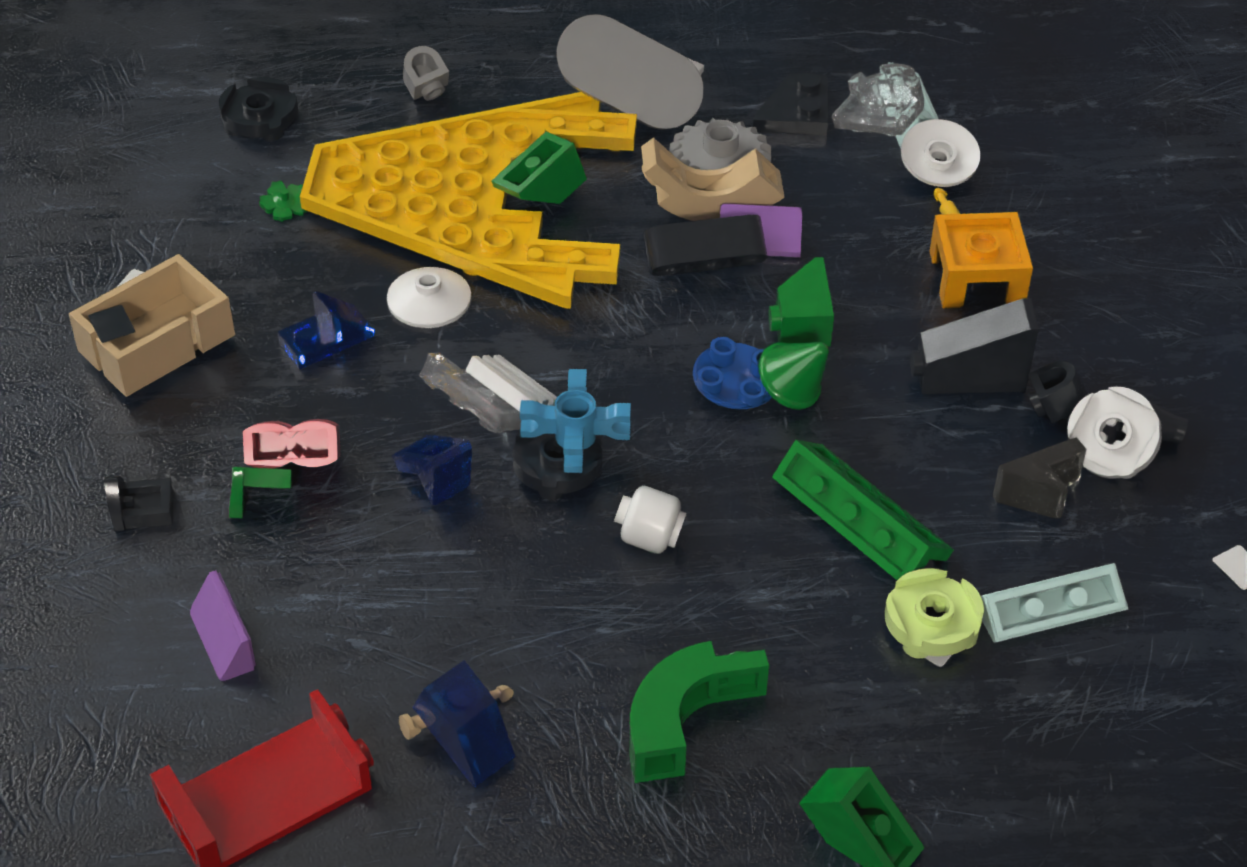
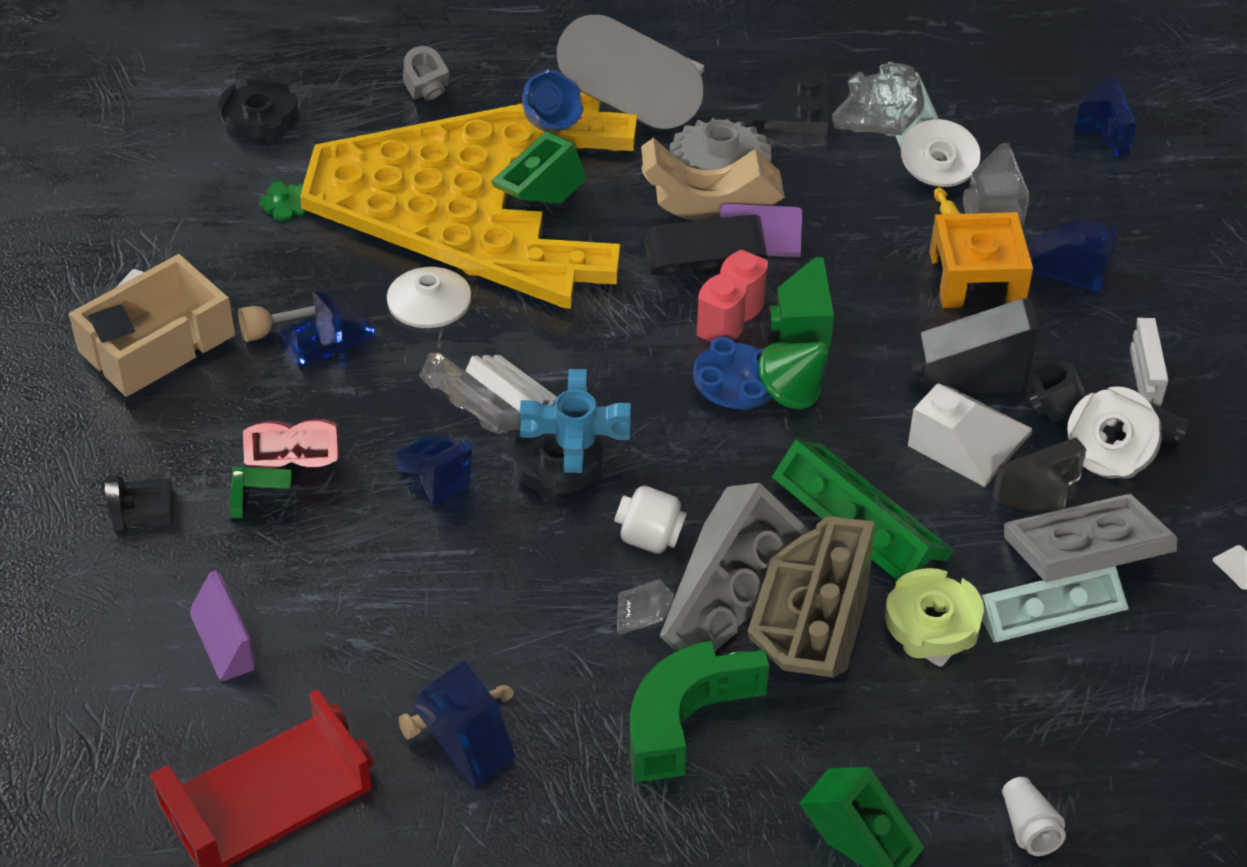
(257, 322): none -> tan hinge
(551, 101): none -> blue hair
(643, 606): none -> clear slope
(729, 566): none -> light grey wedge
(732, 296): none -> coral brick
(815, 598): none -> dark tan wedge
(964, 433): none -> white slope
(997, 186): none -> clear slope
(1033, 819): none -> white cone
(1075, 253): none -> clear blue slope
(1089, 537): none -> light grey tile
(1108, 112): none -> clear blue slope
(1148, 361): none -> white tile

